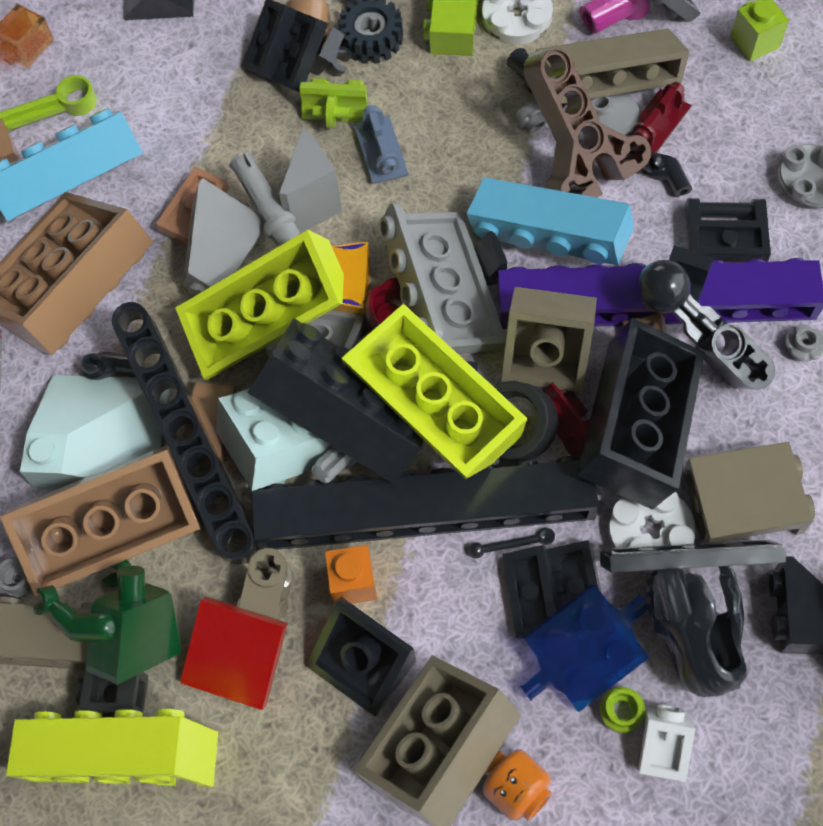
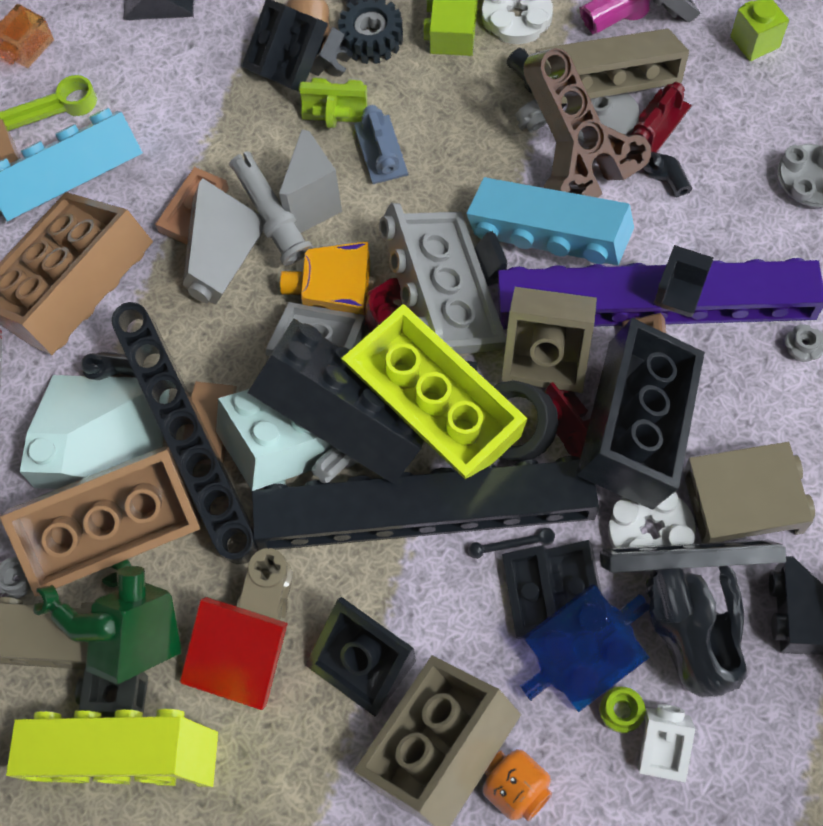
(261, 301): neon yellow slope -> none
(351, 574): orange brick -> none
(666, 288): black beam -> none
(728, 238): black plate -> none

